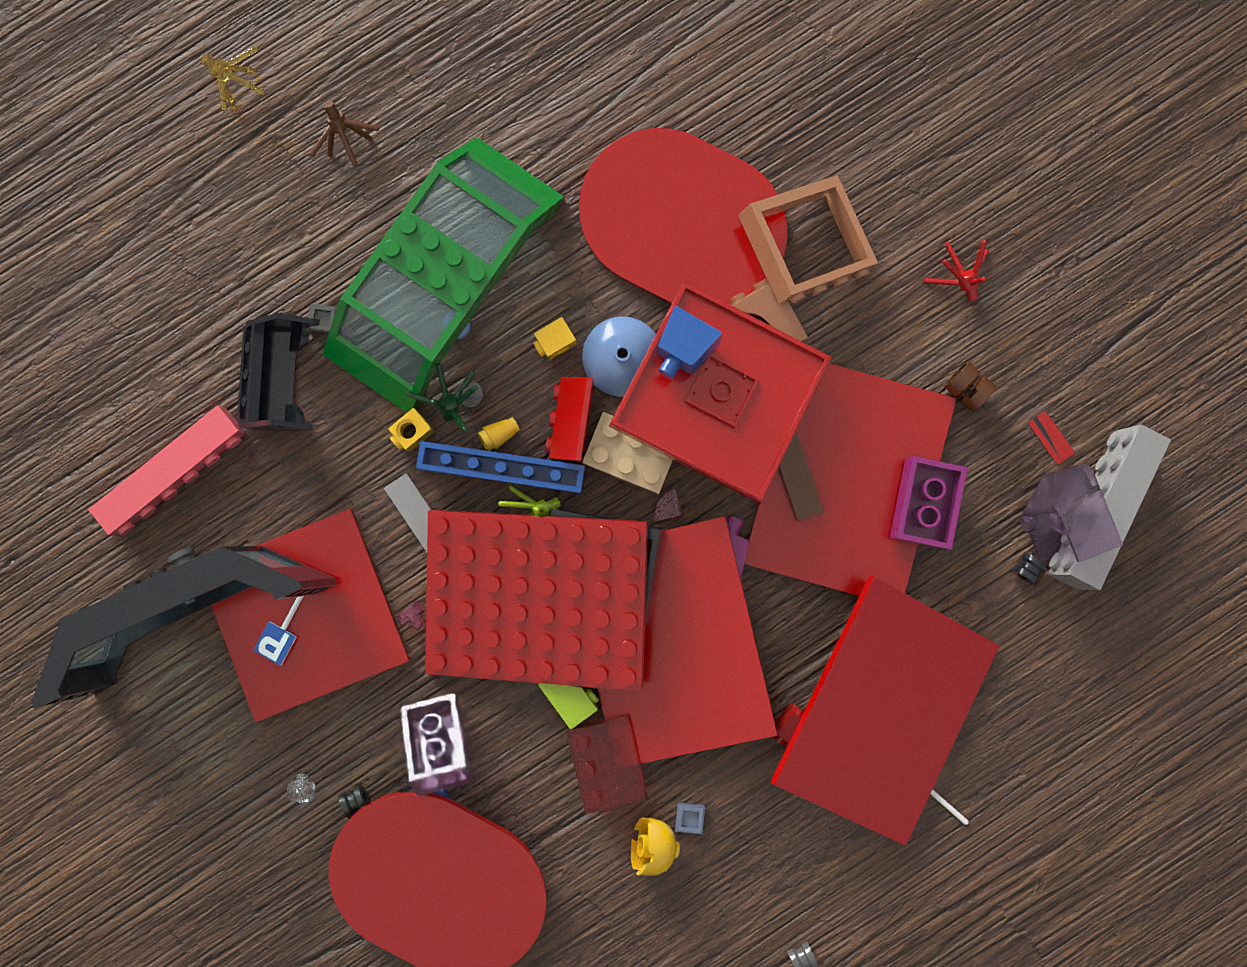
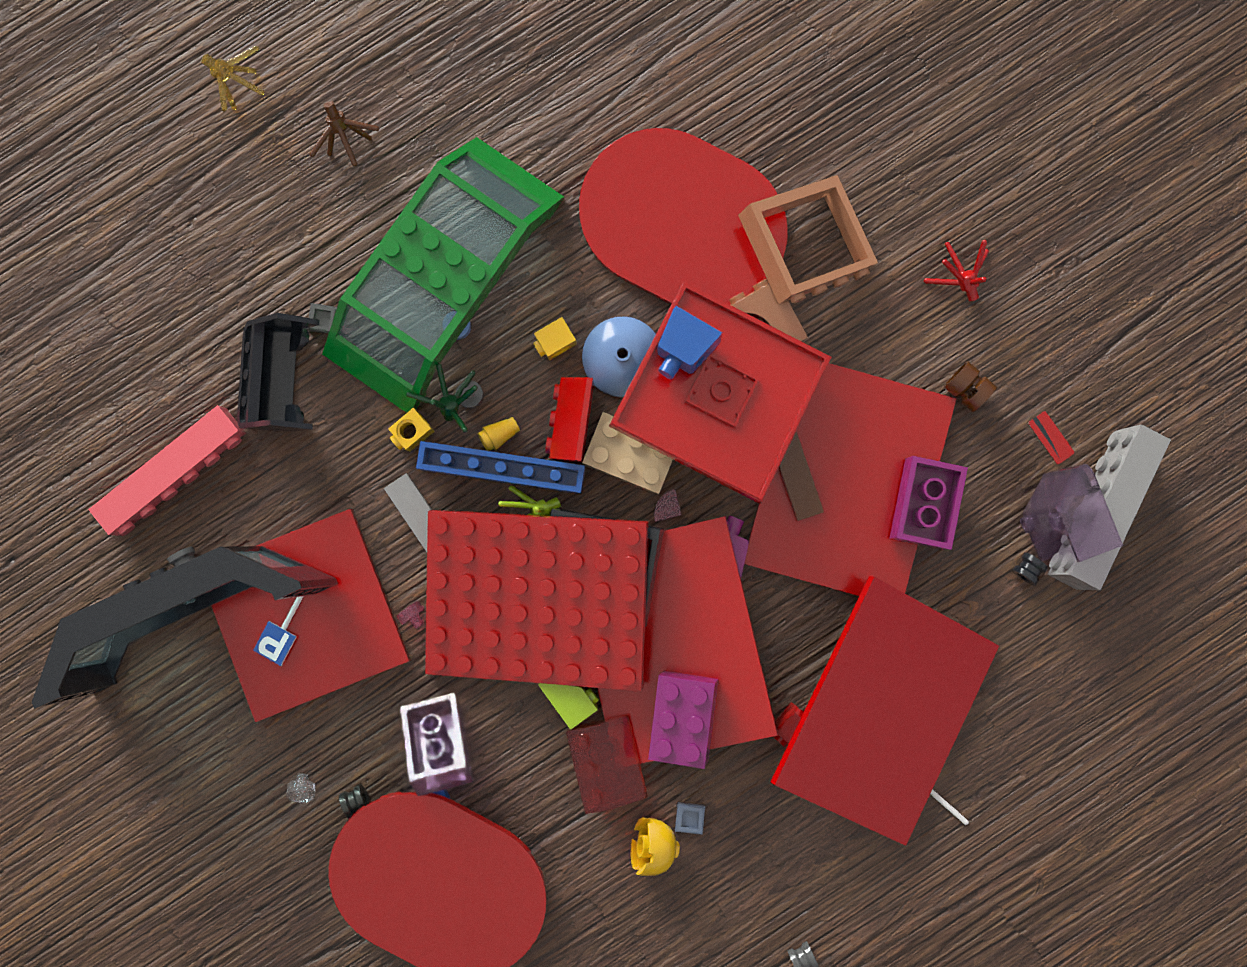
(683, 719): none -> magenta brick

